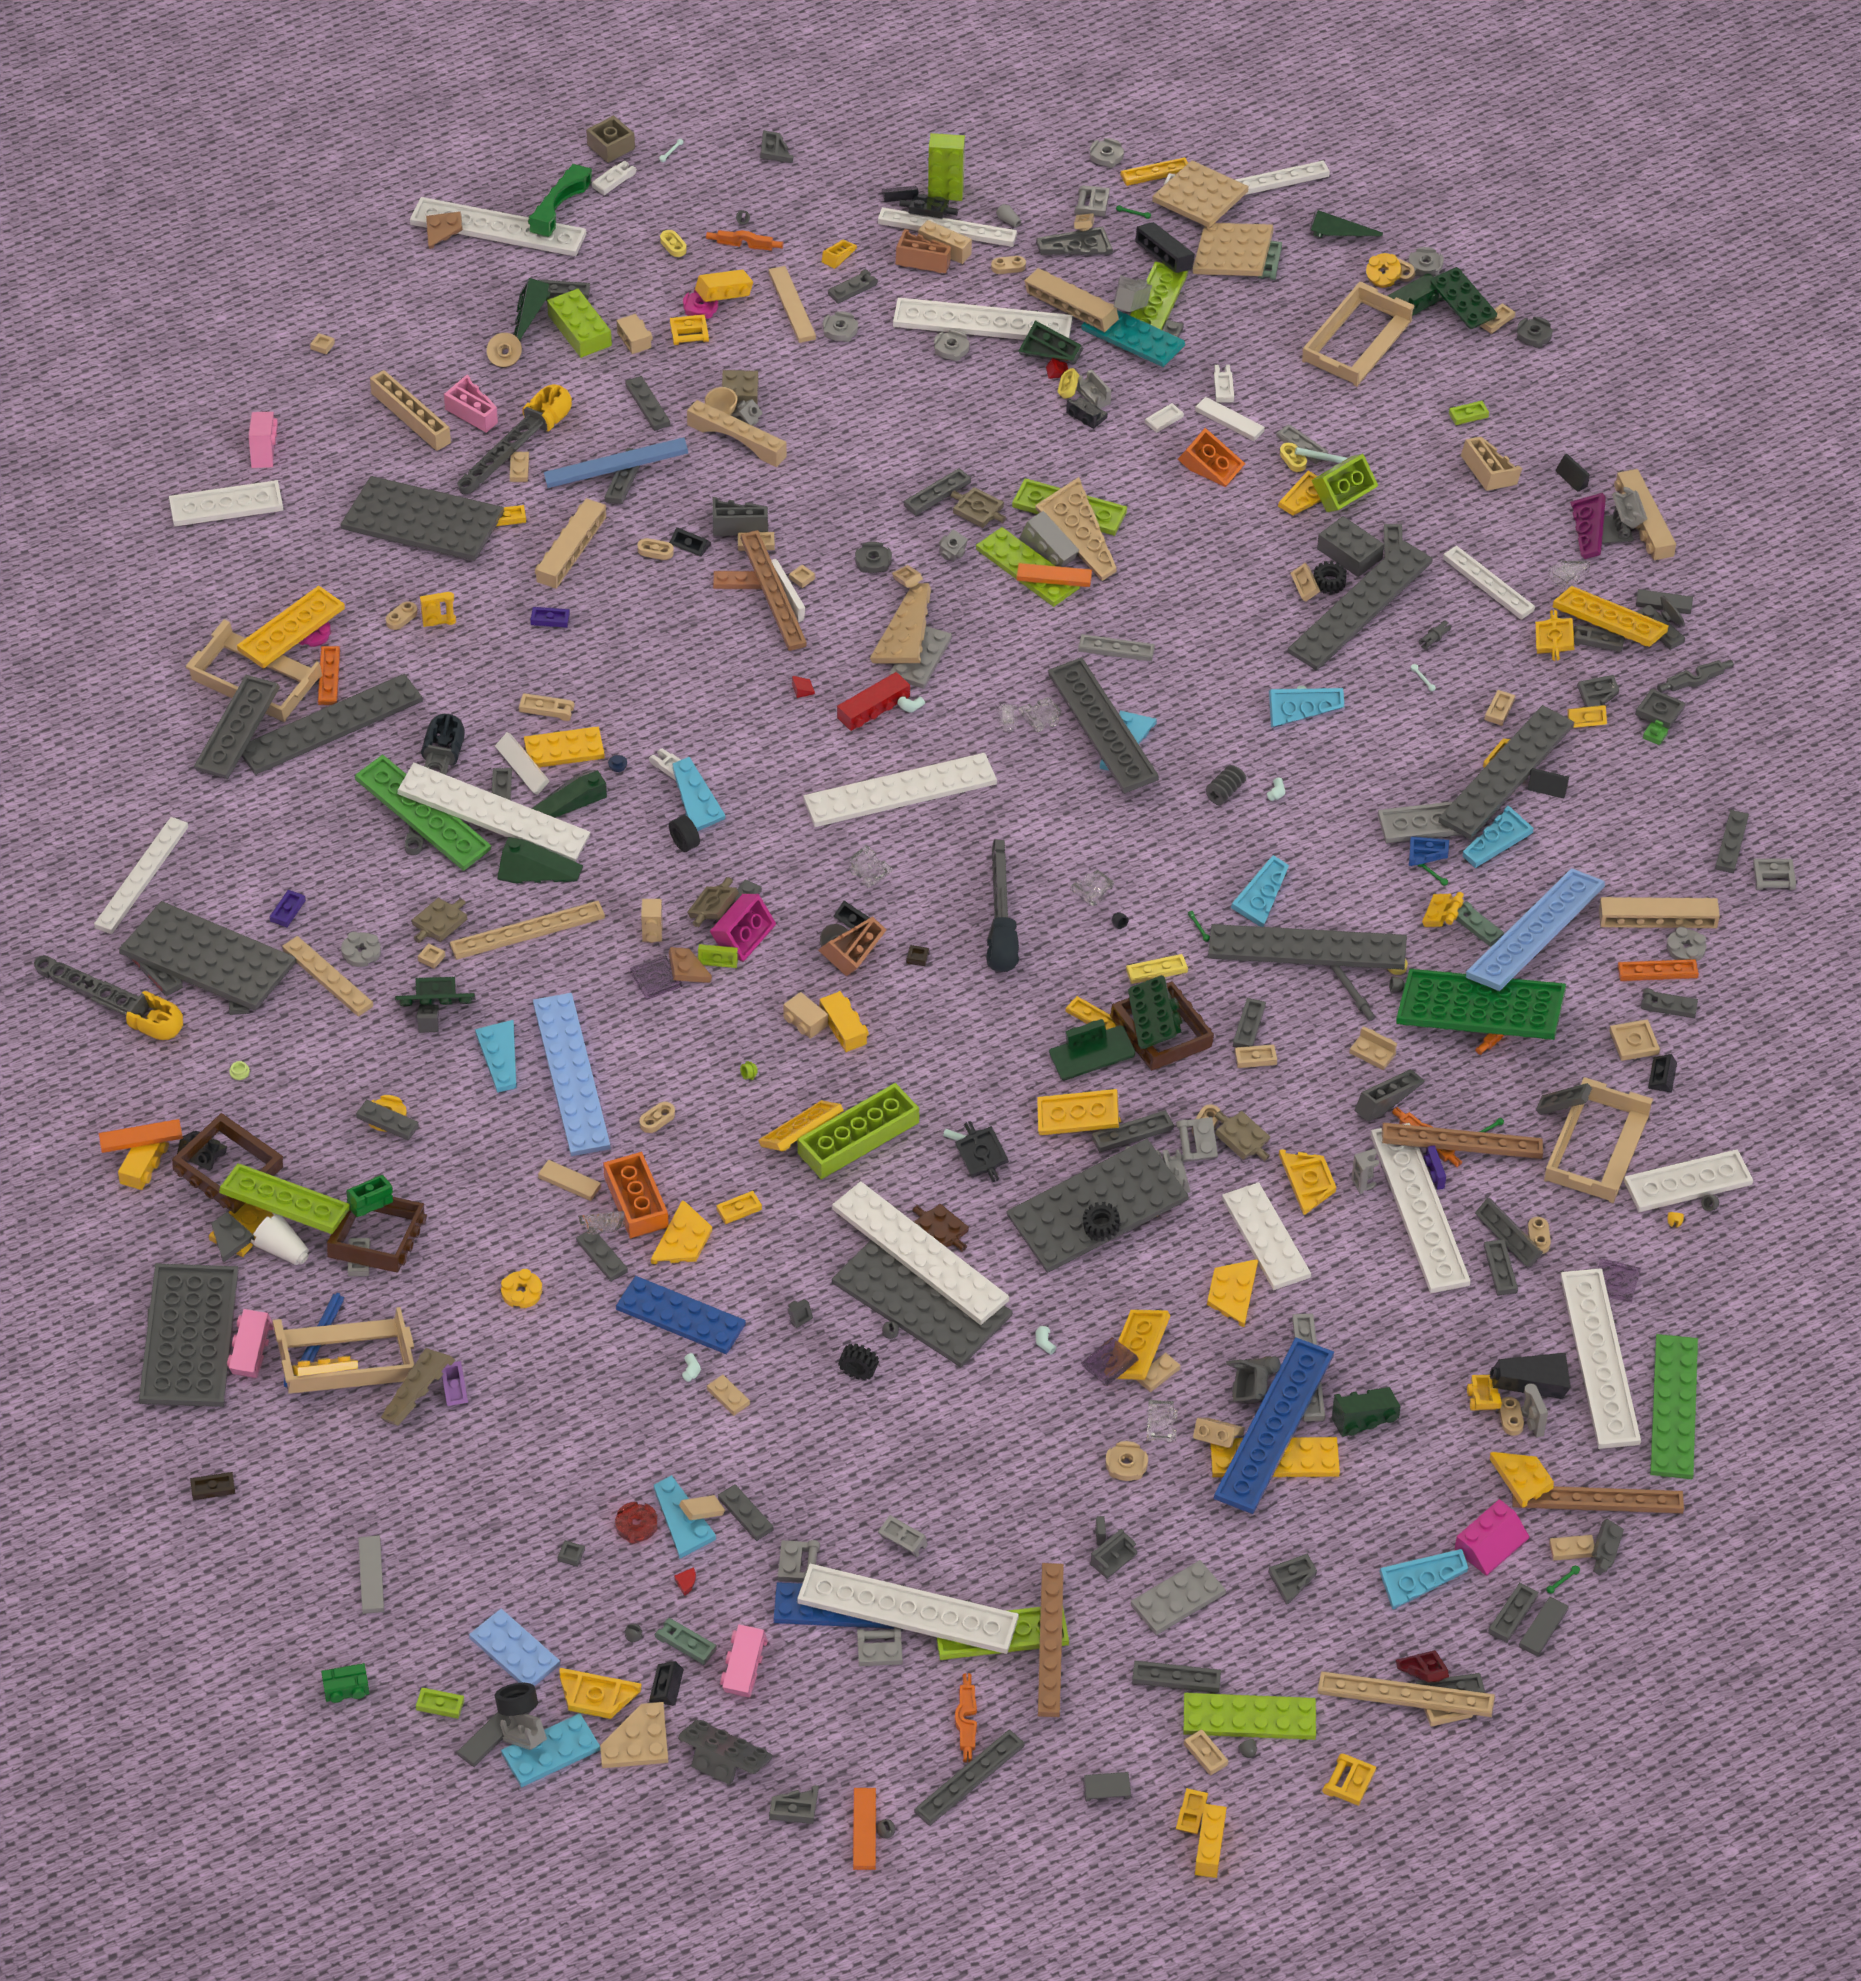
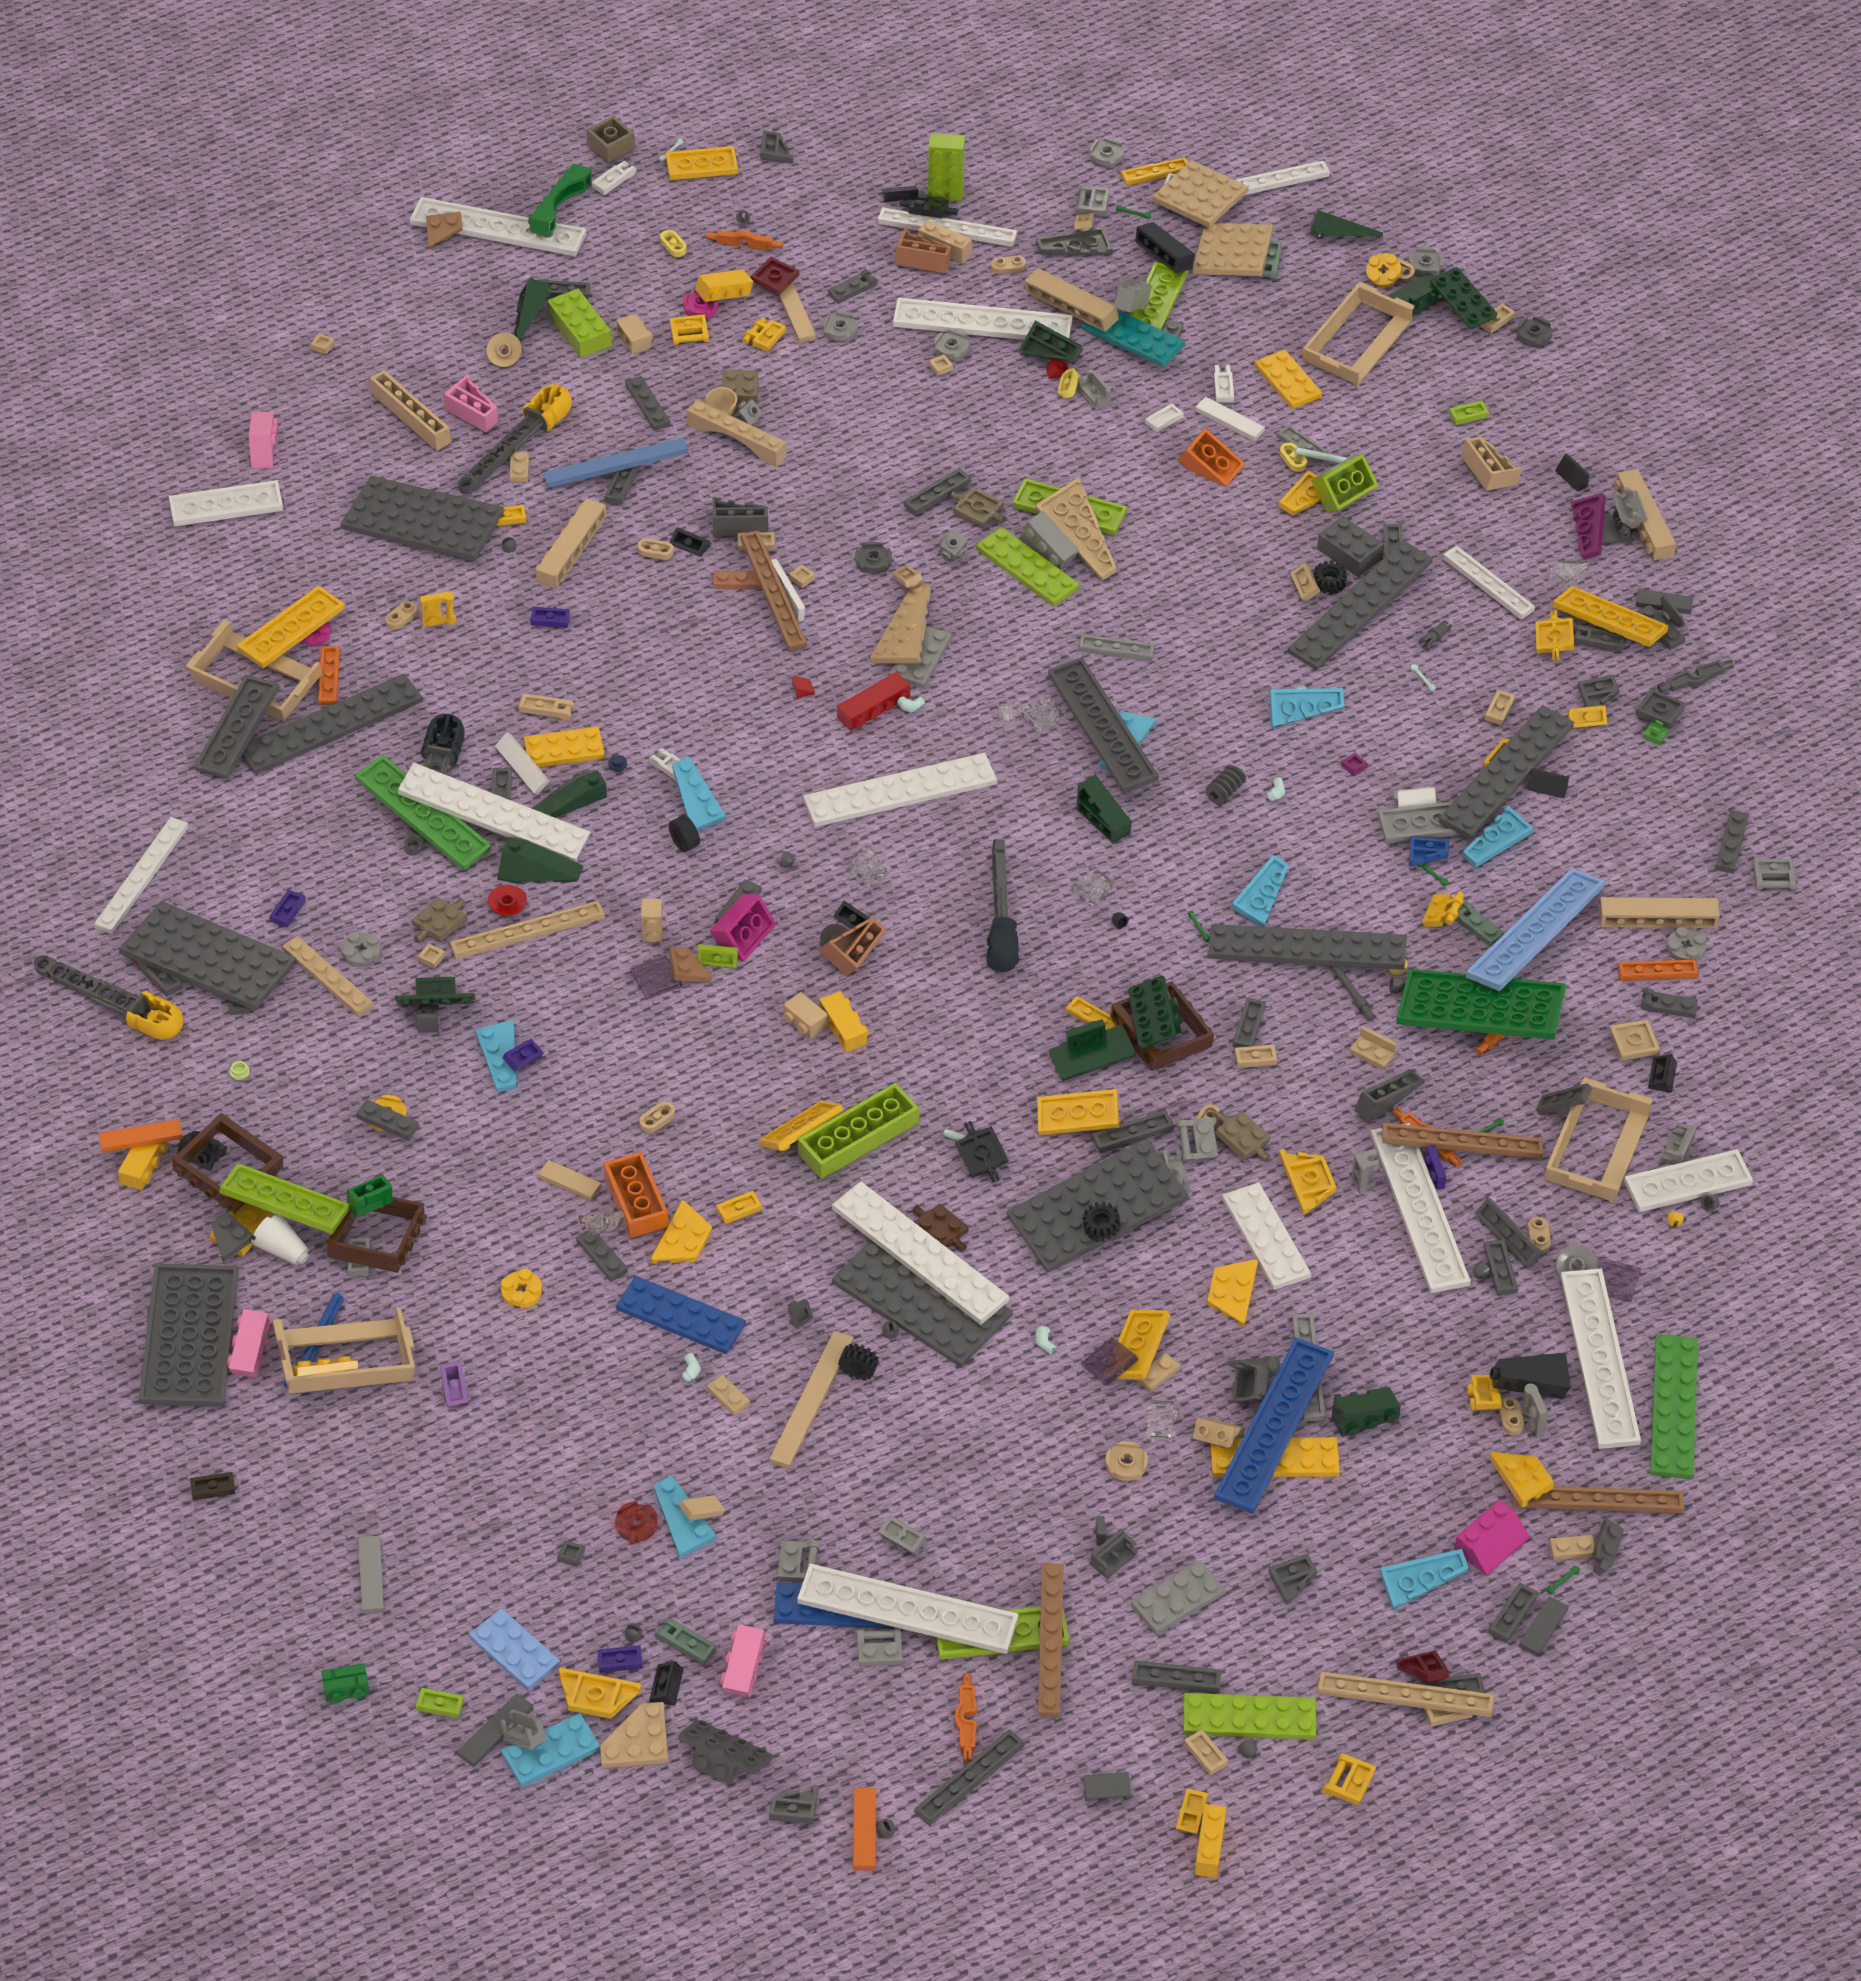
(415, 1385): dark tan wing -> none
(507, 900): none -> red dish
(508, 545): none -> dark grey hinge
(516, 1699): black tyre -> none
(522, 1055): none -> dark purple plate
(571, 1074): light blue plate -> none
(620, 1659): none -> dark purple plate
(686, 1580): red tile -> none
(701, 163): none -> yellow plate
(713, 902): dark tan plate -> none
(745, 1512): dark grey plate -> none
(748, 1070): lime plate -> none
(768, 335): none -> yellow plate
(775, 275): none -> dark red plate
(787, 859): none -> dark grey hinge
(810, 1401): none -> tan tile
(836, 254): yellow slope -> none
(917, 955): dark brown tile -> none
(940, 365): none -> tan plate
(1008, 215): light grey cone -> none
(1054, 575): orange tile -> none
(1086, 412): black bracket -> none
(1102, 810): none -> dark green wedge
(1150, 969): light yellow tile -> none
(1288, 379): none -> yellow plate
(1354, 764): none -> magenta tile
(1415, 796): none -> white panel
(1481, 1270): none -> dark grey hinge
(1573, 1254): none -> light grey dish
(1679, 1144): none -> light grey hinge

